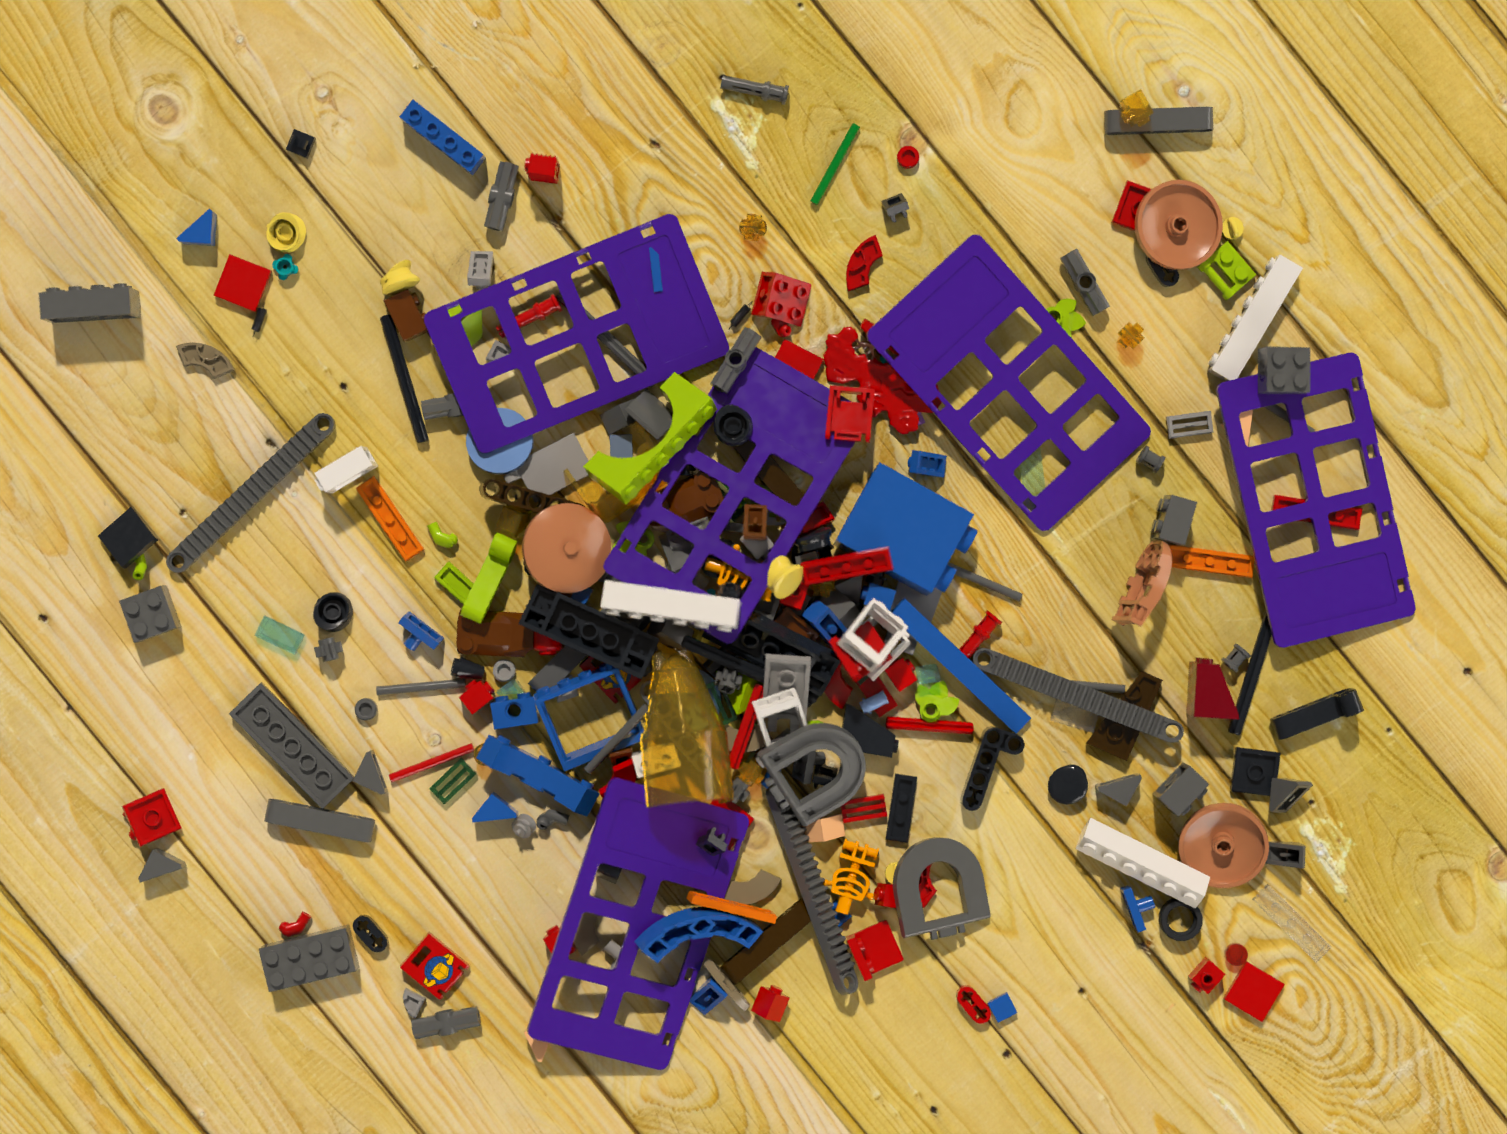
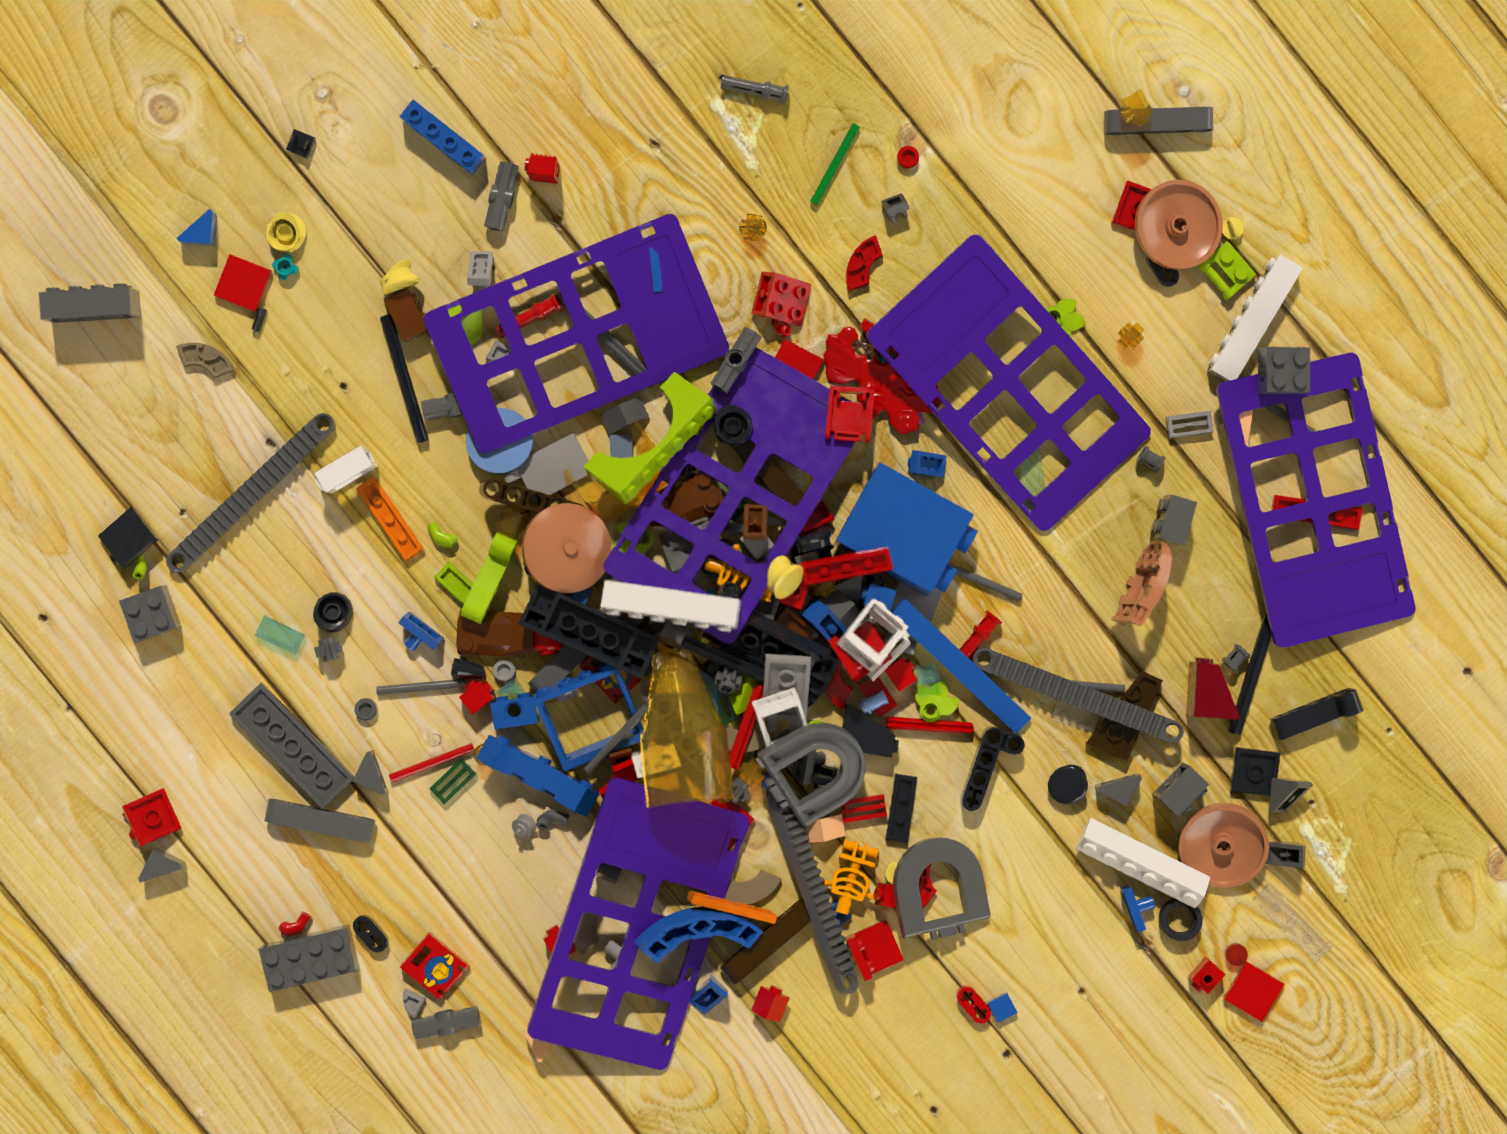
(495, 809): blue slope -> none
(651, 414): dark grey slope -> none
(711, 843): black tile -> none
(727, 985): dark tan tile -> none
(740, 315): black piece -> none
(1076, 269): dark grey piece -> none
(1212, 561): orange tile -> none

